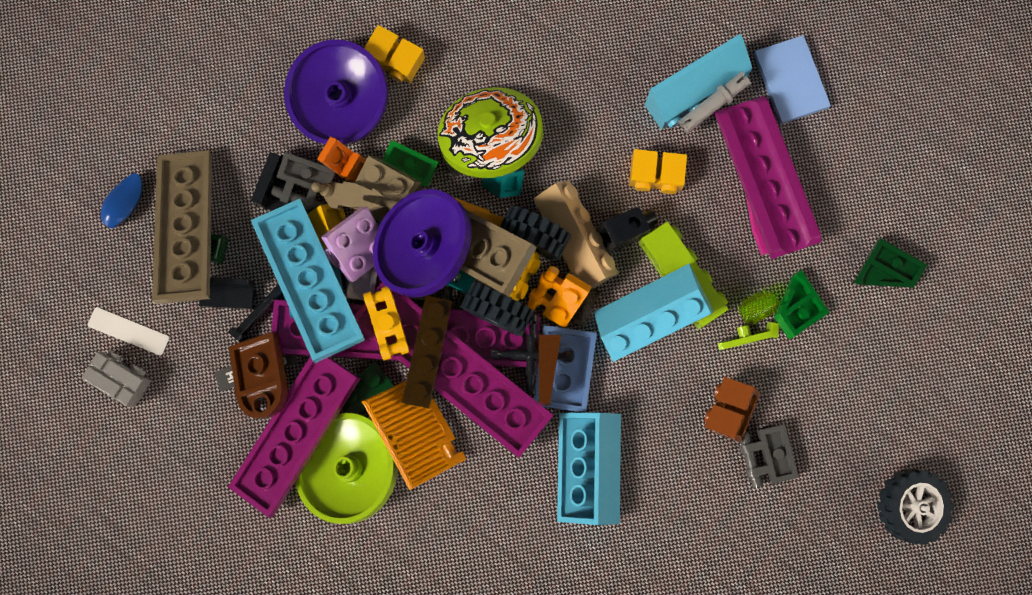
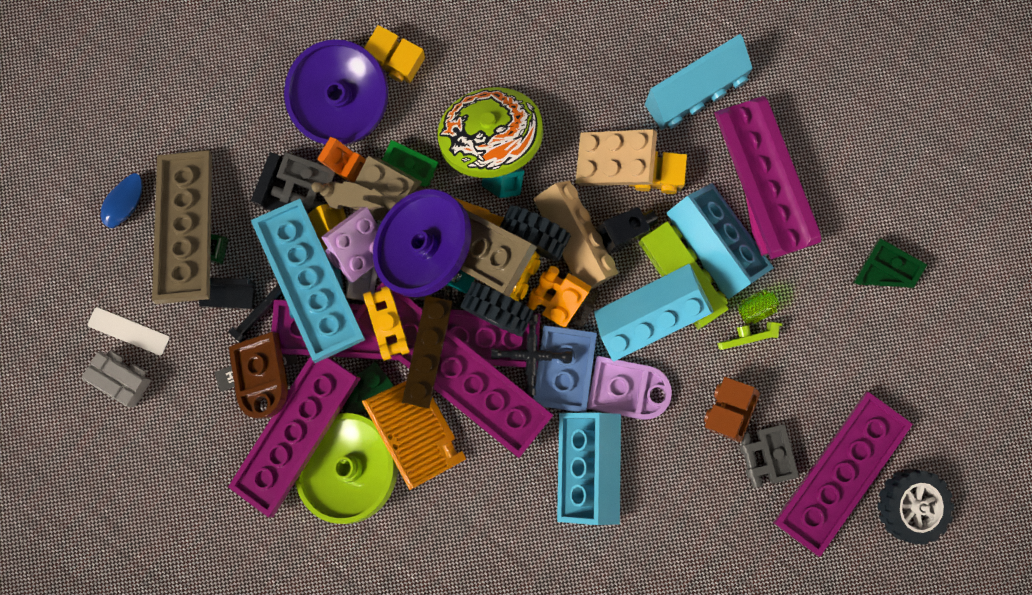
(548, 357): reddish brown piece -> none
(616, 158): none -> tan plate
(626, 389): none -> lavender tile
(719, 240): none -> medium azure slope
(722, 96): light grey pin -> none
(791, 79): light blue tile -> none
(799, 306): green wing -> none
(842, 474): none -> magenta plate

